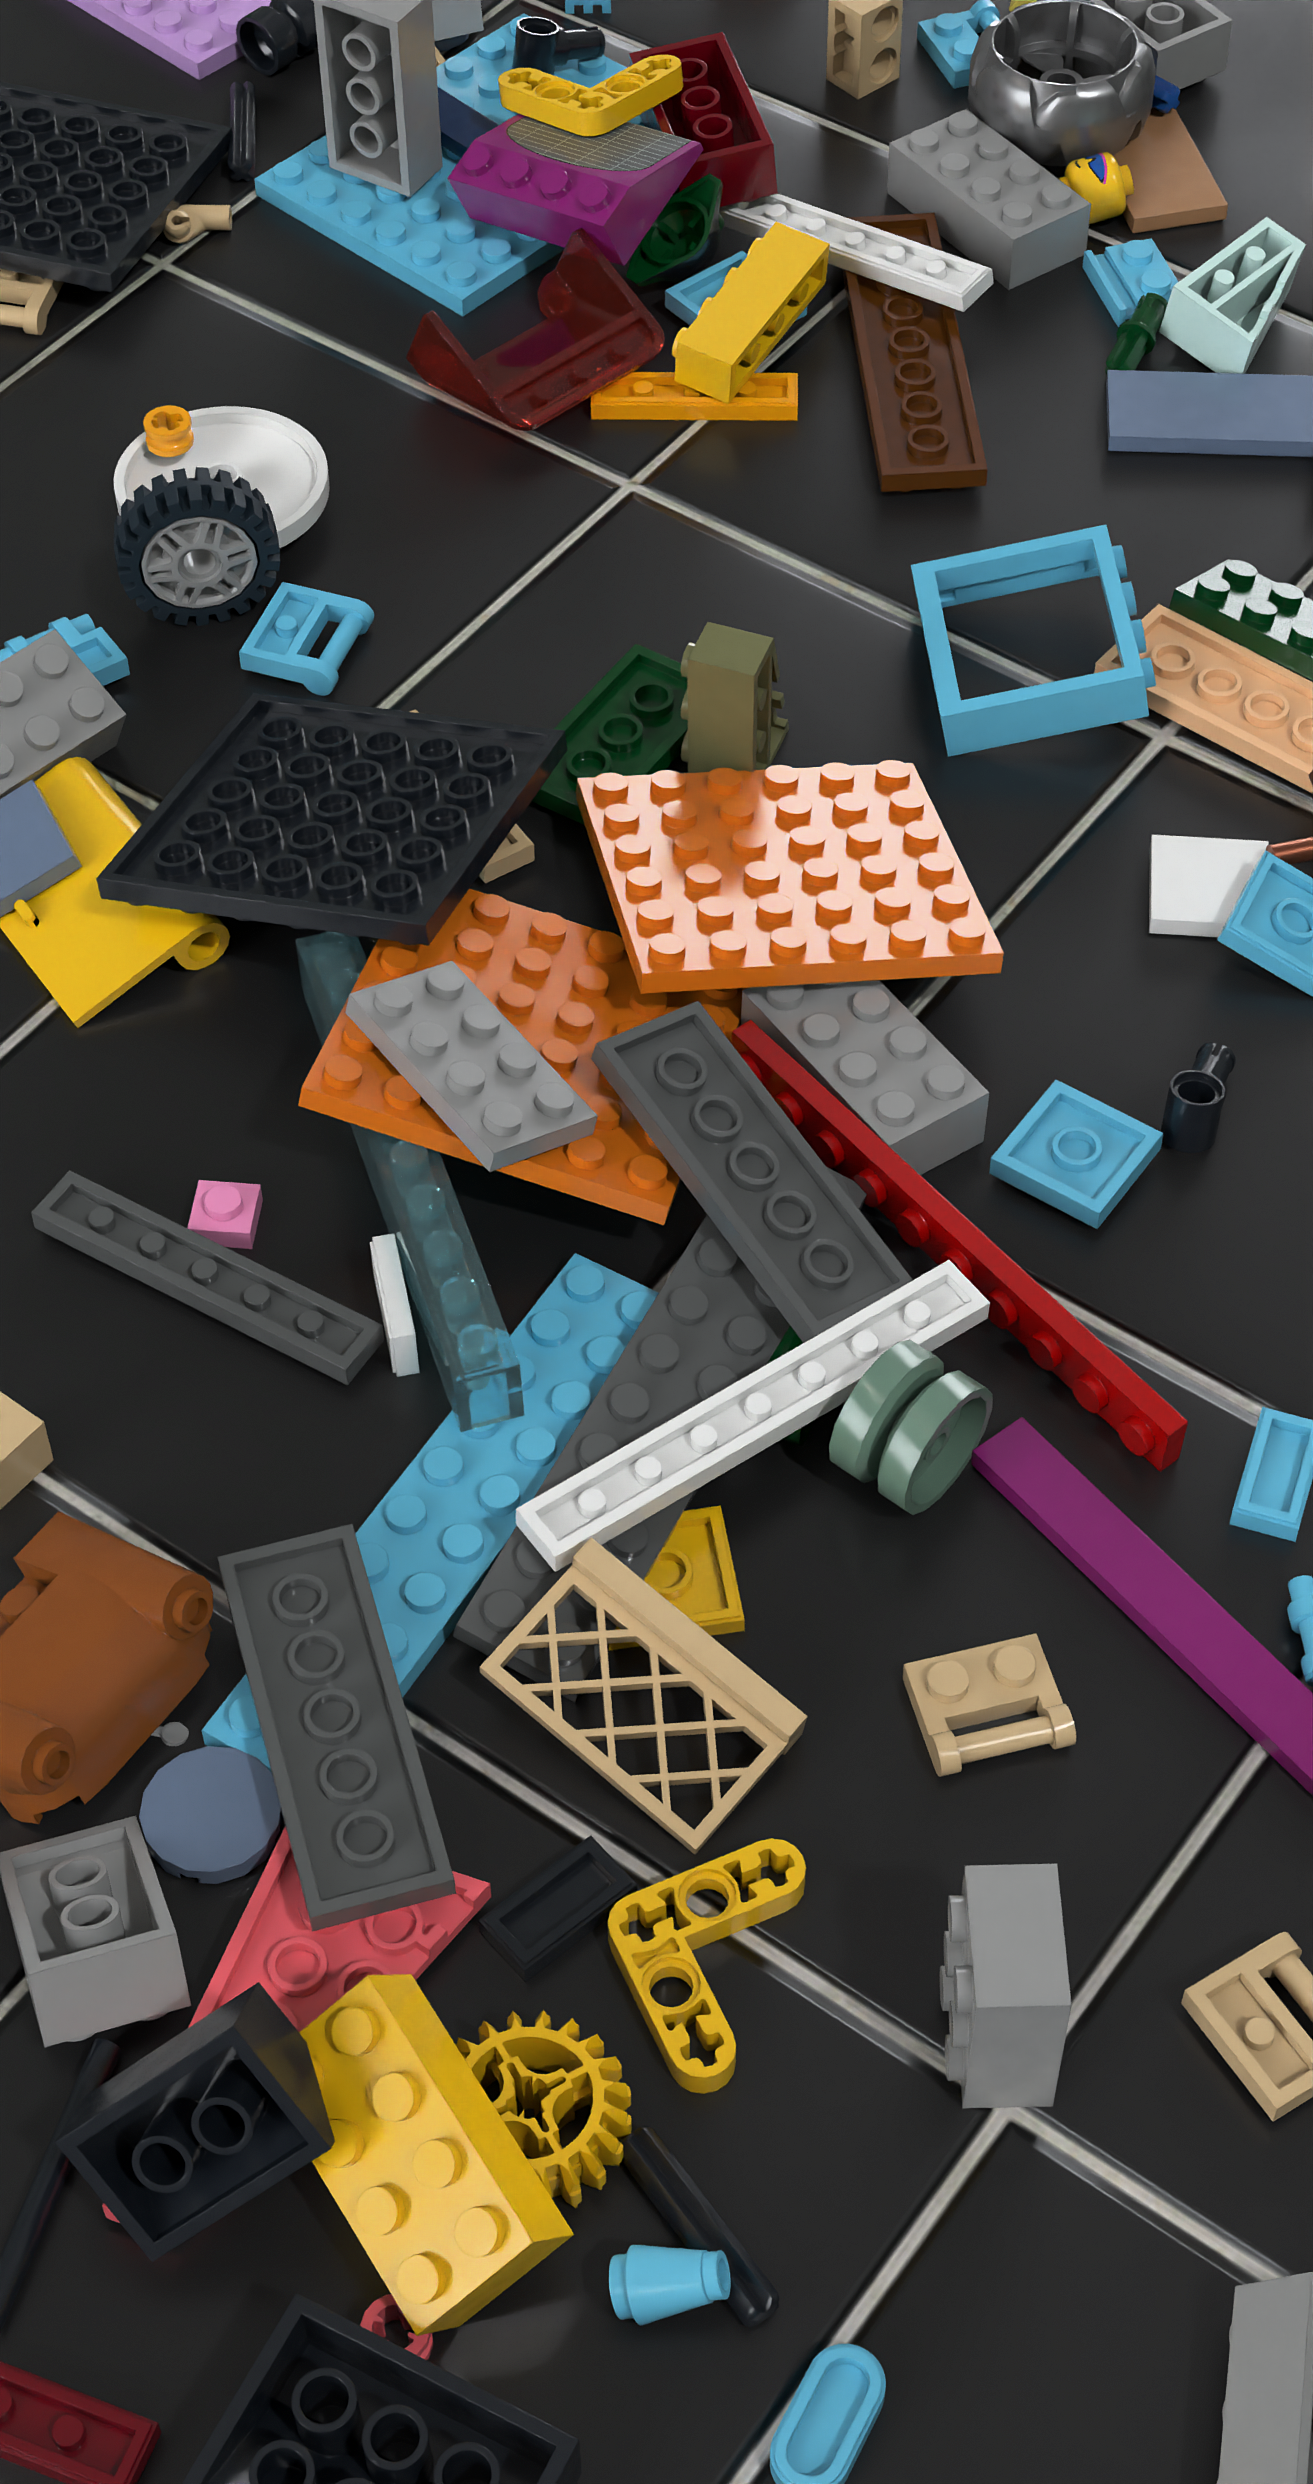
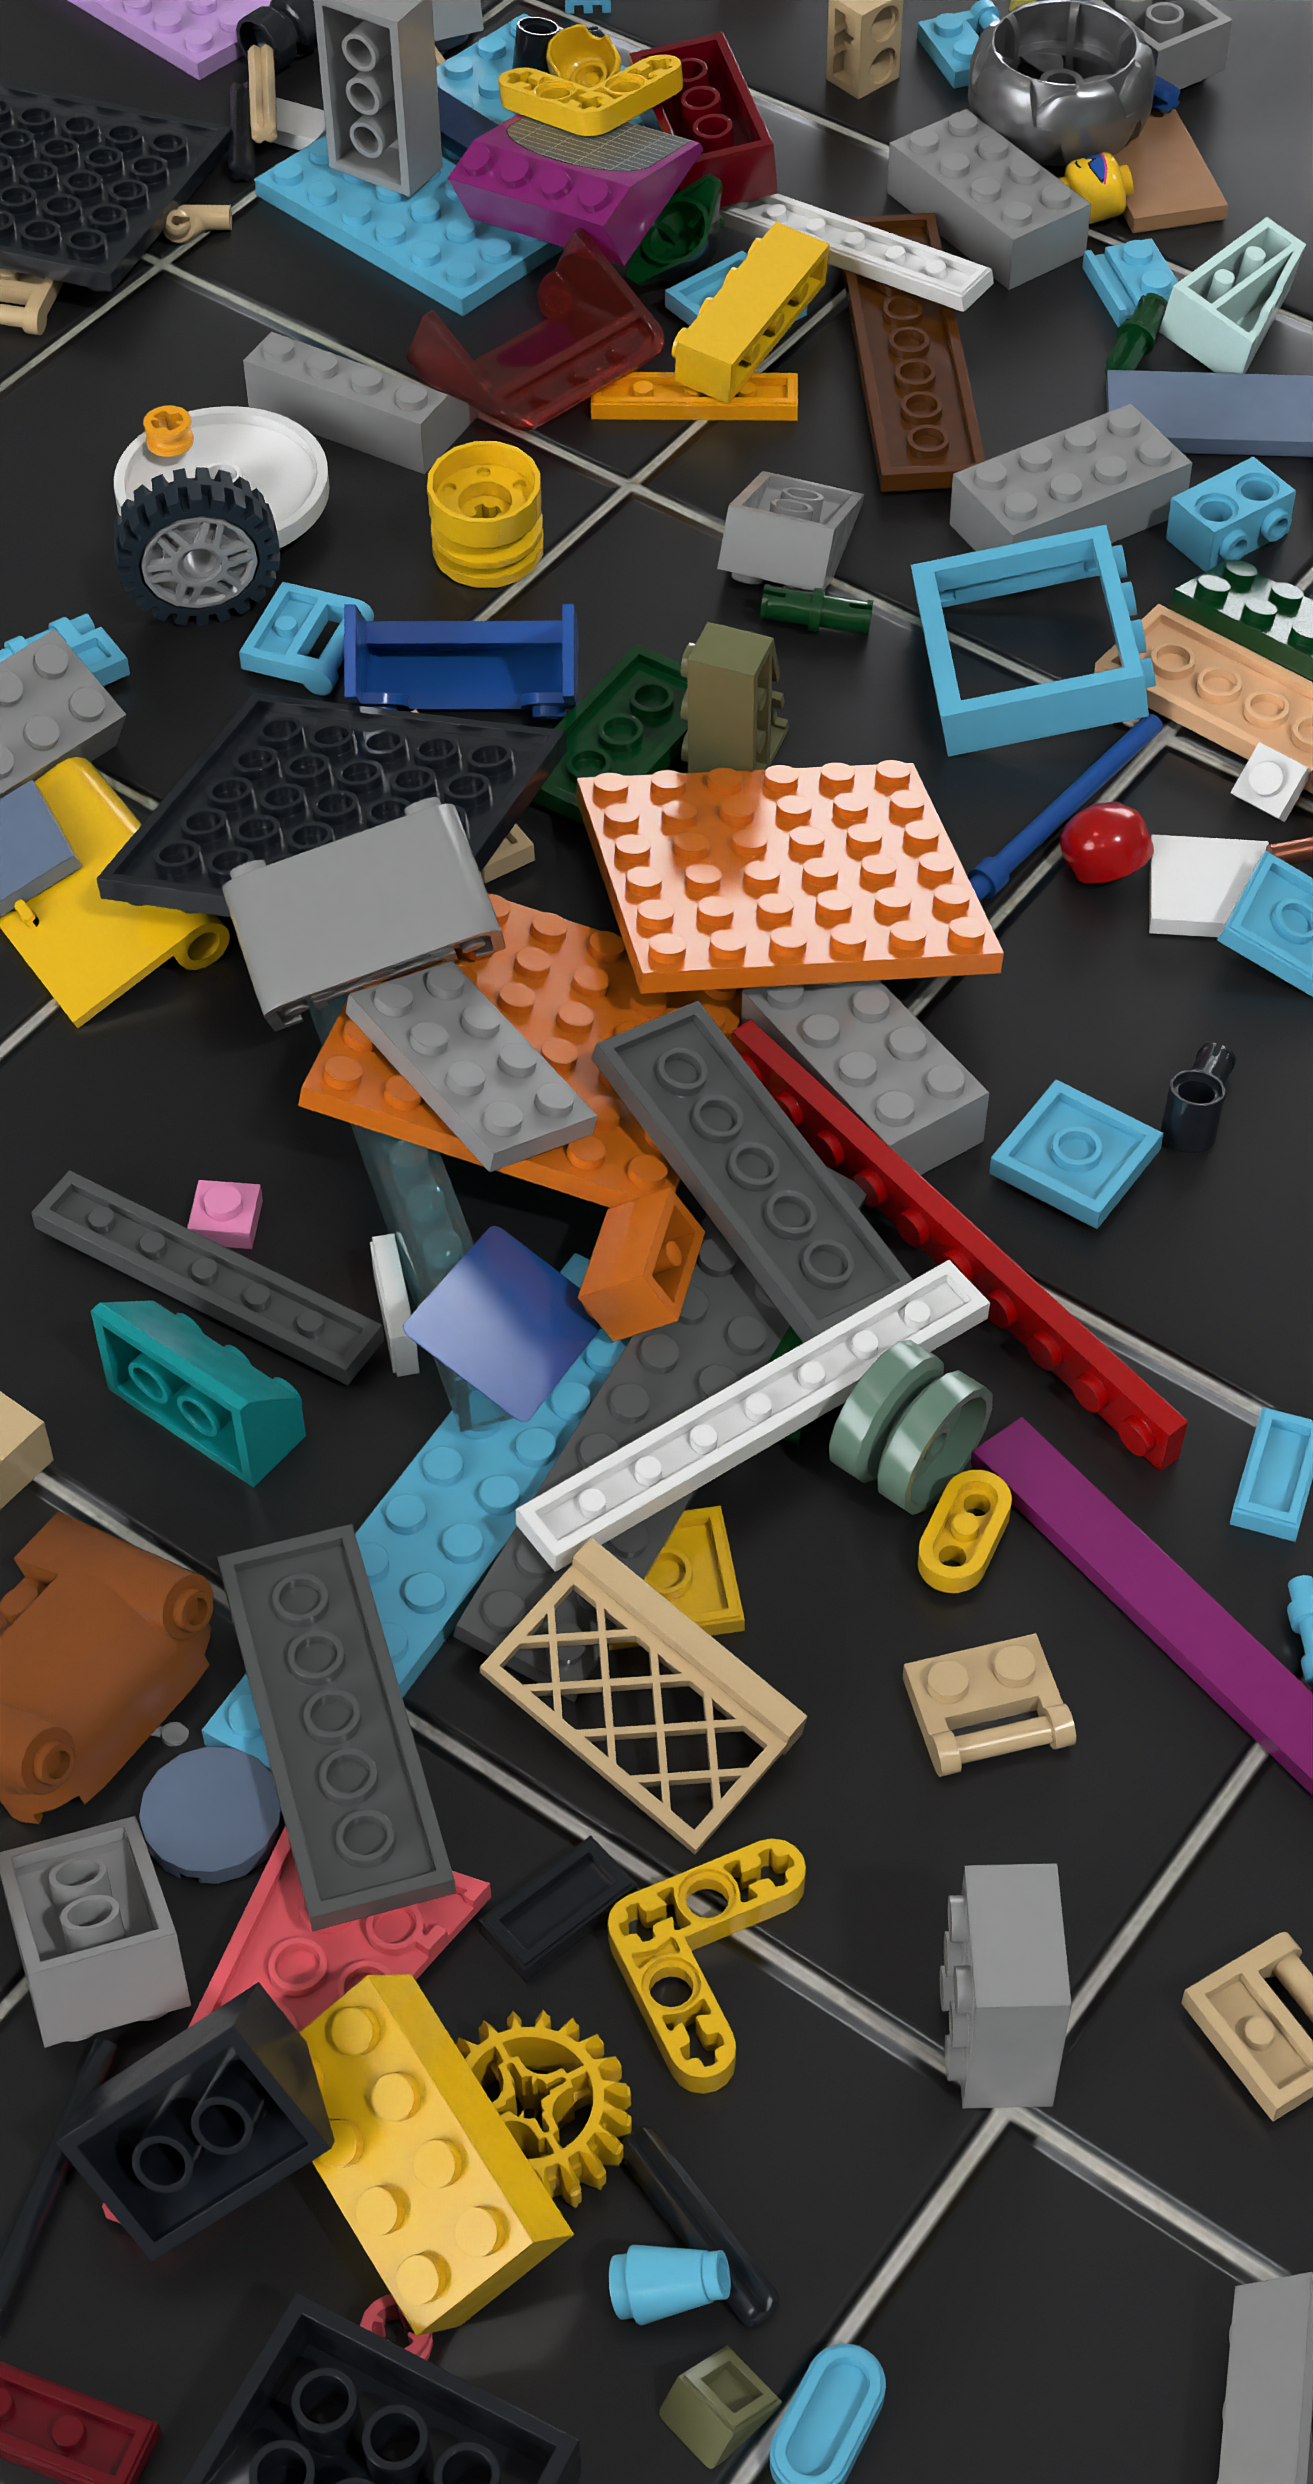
(198, 1387): none -> teal slope
(262, 94): none -> tan axle
(298, 124): none -> white tile
(354, 403): none -> light grey slope
(360, 911): none -> light grey windscreen
(462, 664): none -> blue windscreen
(485, 514): none -> yellow wheel
(504, 1323): none -> sticker
(582, 57): none -> yellow hair
(641, 1265): none -> orange brick
(717, 2406): none -> olive slope
(788, 532): none -> light grey slope
(816, 609): none -> dark green pin
(962, 1535): none -> yellow plate
(993, 872): none -> blue bar
(1084, 477): none -> light grey brick
(1106, 842): none -> red hair
(1230, 514): none -> medium azure brick
(1271, 782): none -> white plate

